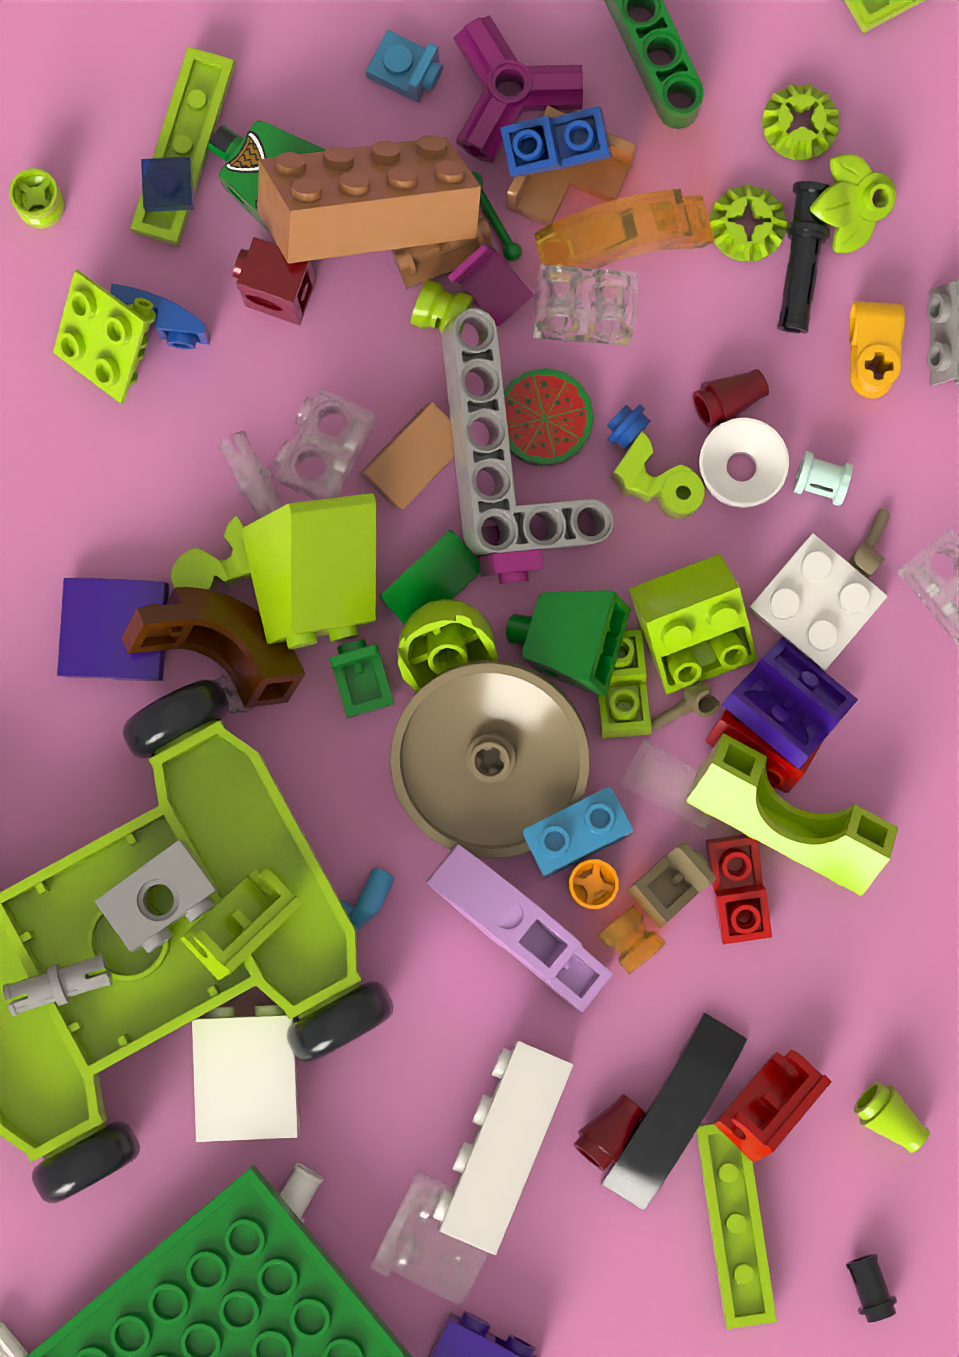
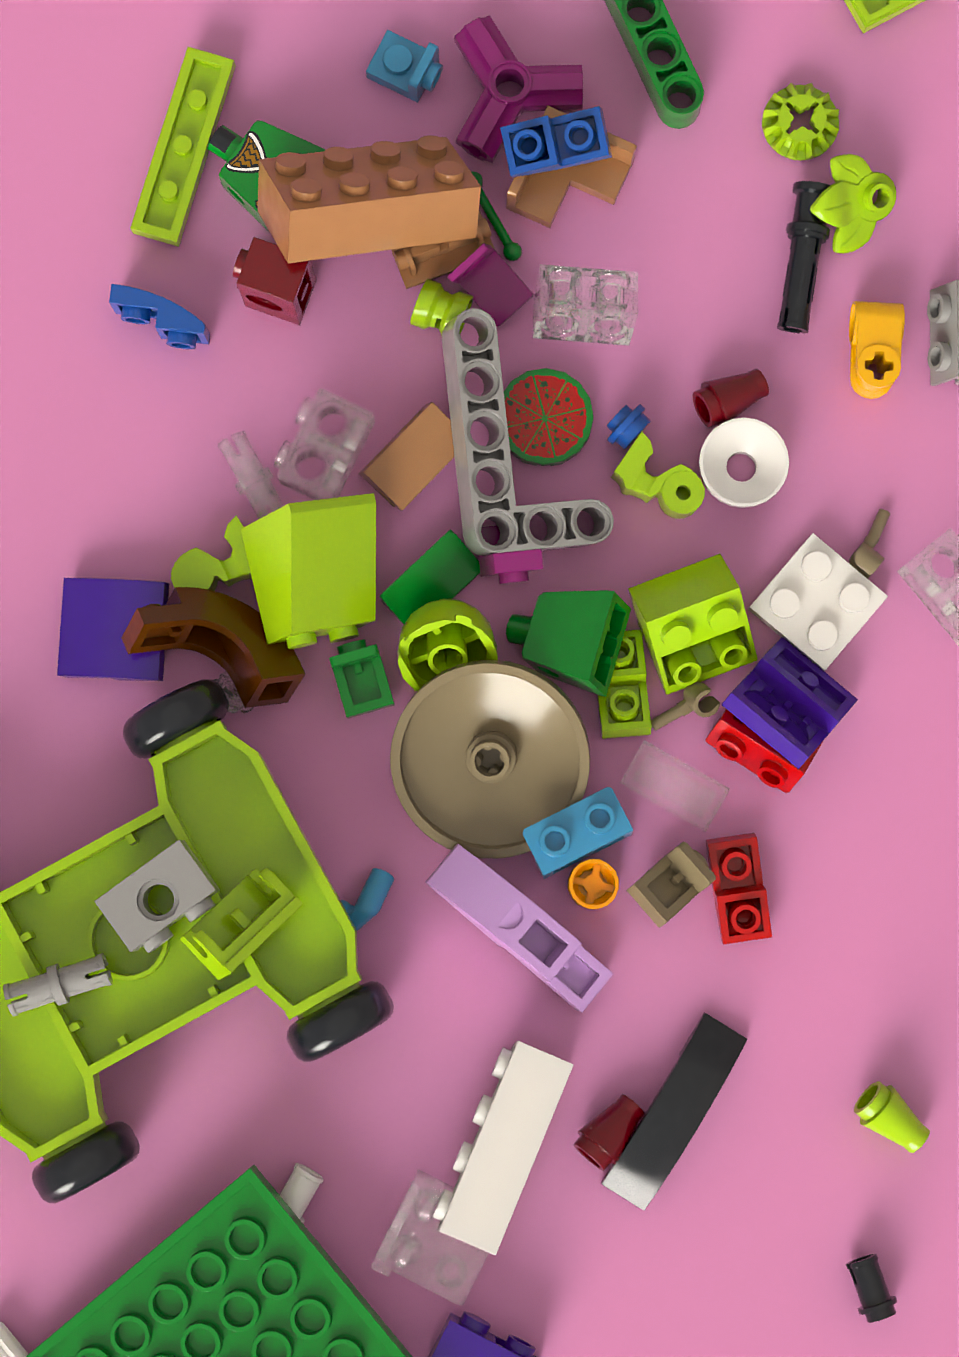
(30, 191): lime wheel -> none
(103, 335): lime hinge -> none
(167, 184): clear blue plate -> none
(244, 1076): white panel -> none
(626, 229): clear yellow arch -> none
(631, 939): clear yellow wheel -> none
(731, 237): lime gear -> none
(735, 1230): lime plate -> none
(772, 1104): red hinge -> none
(823, 478): light aqua bush -> none
(840, 845): arch -> none

